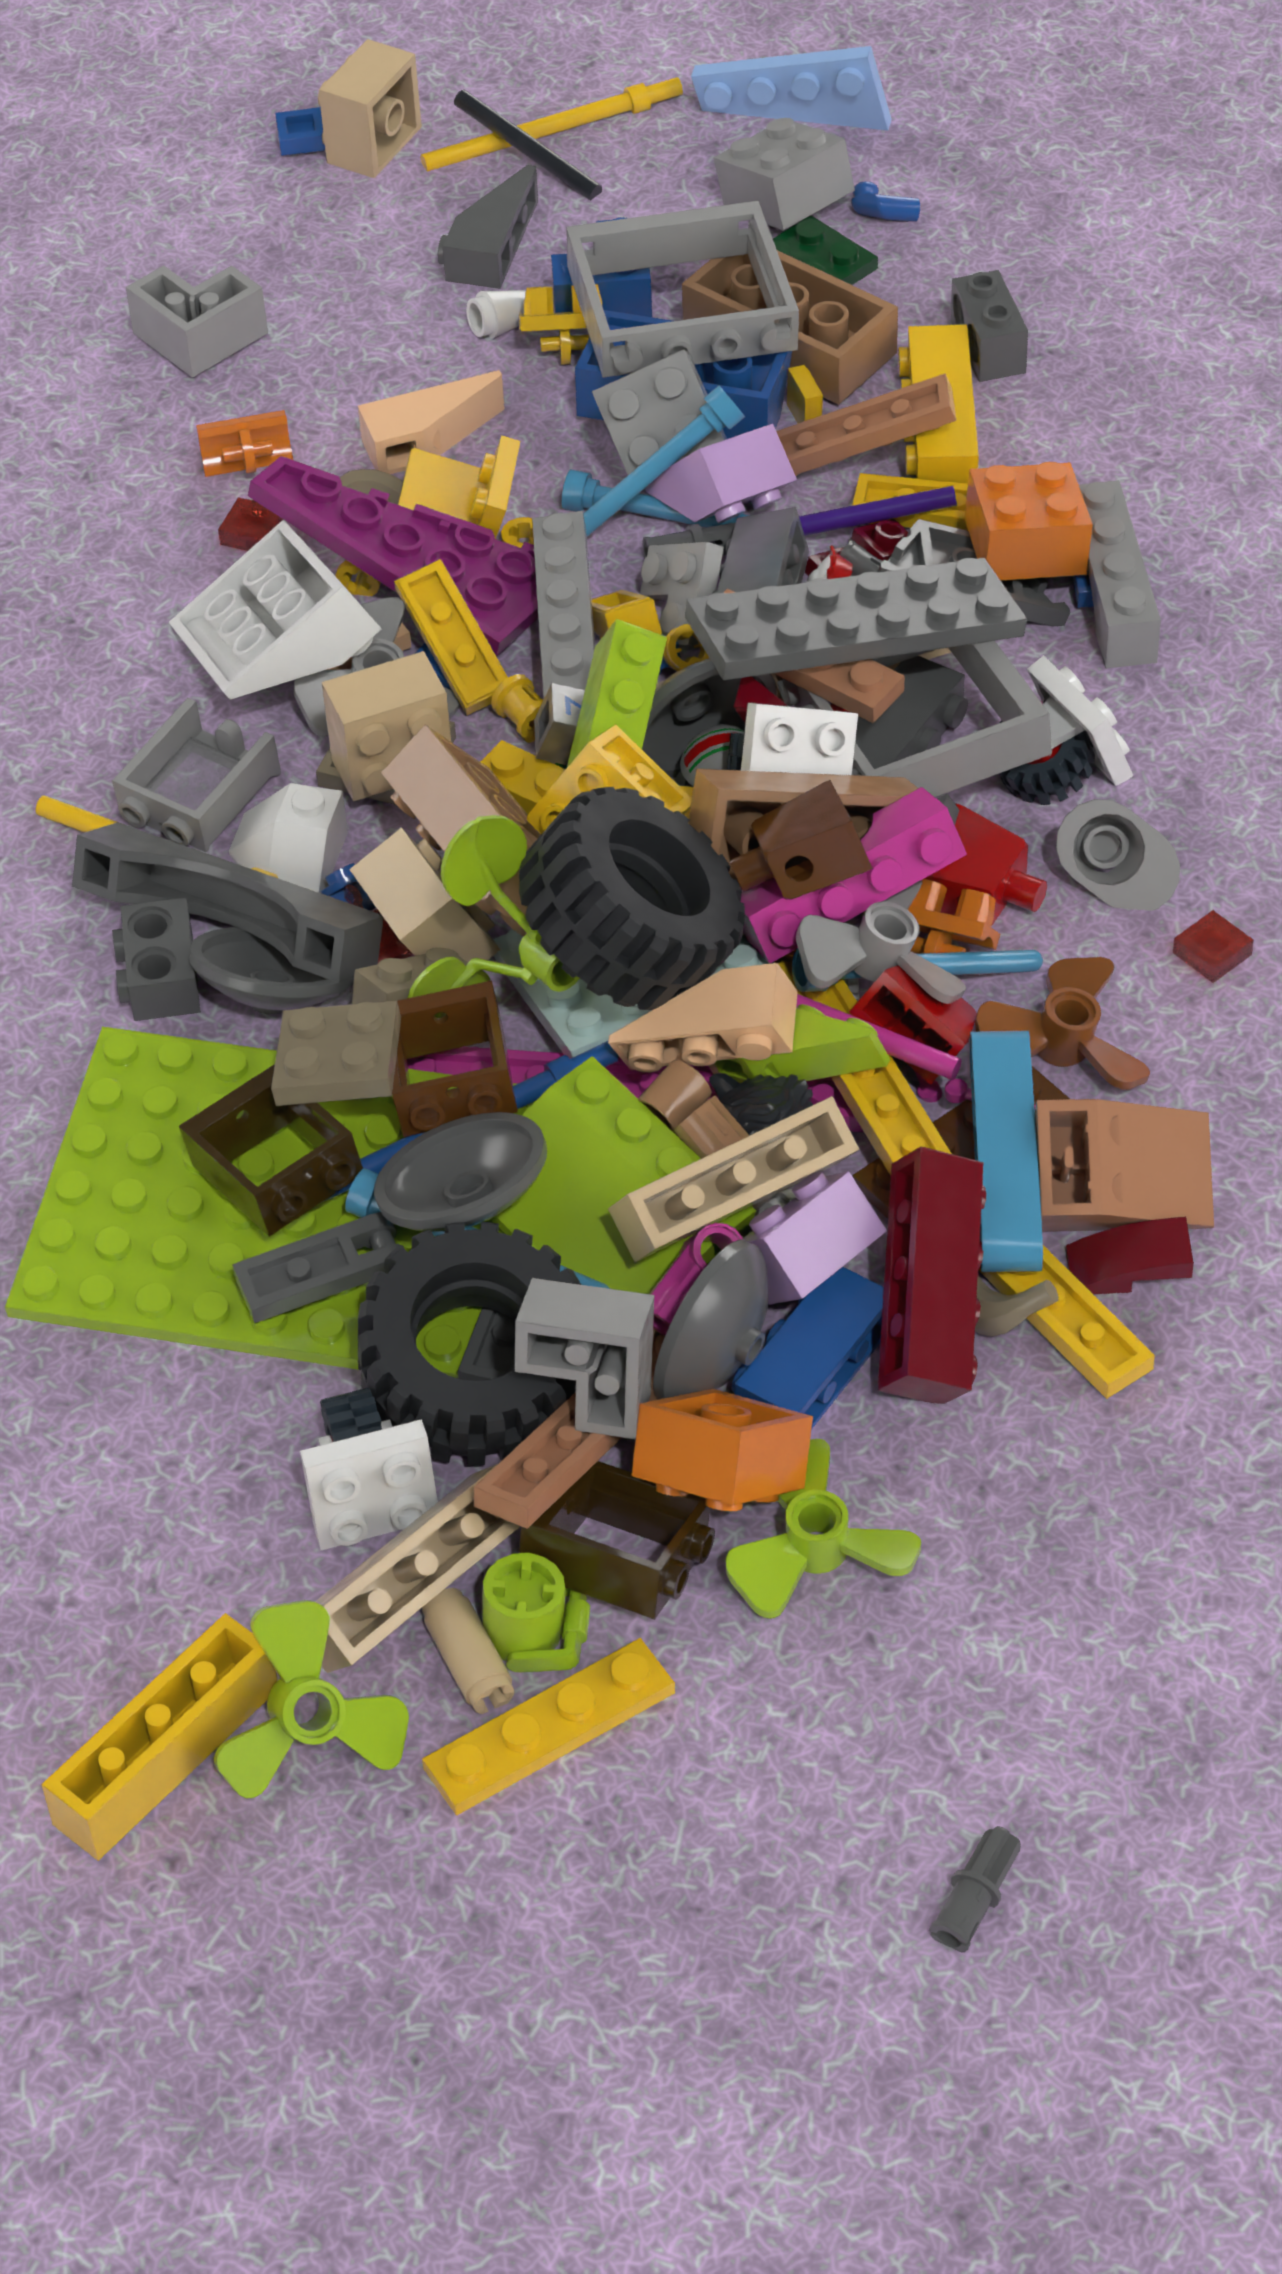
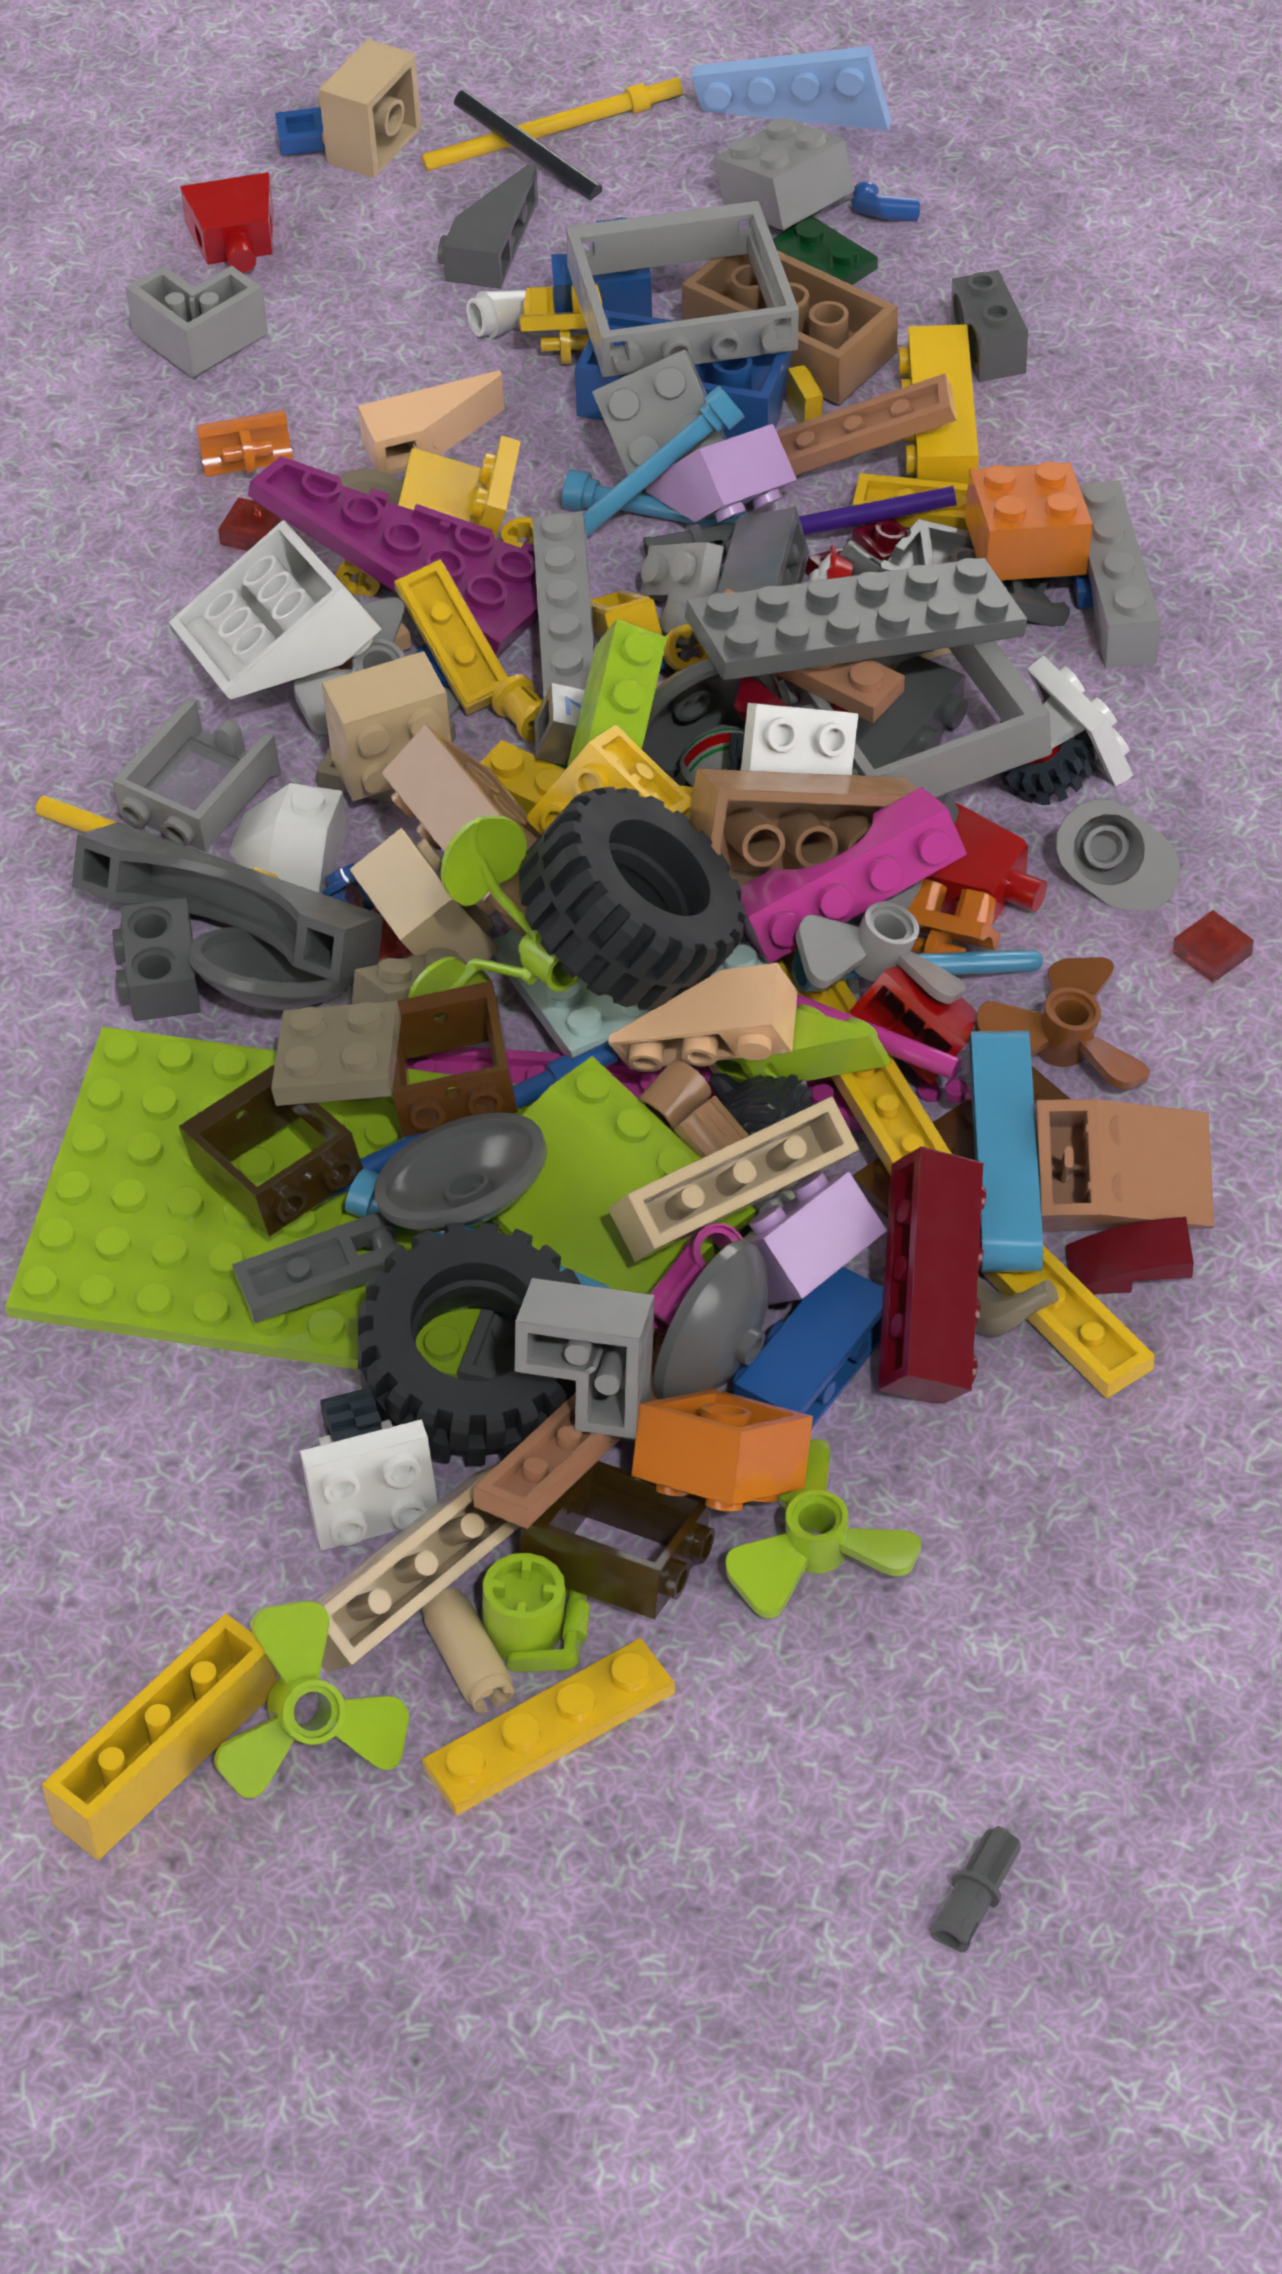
(231, 219): none -> red torso
(803, 845): reddish brown torso -> none

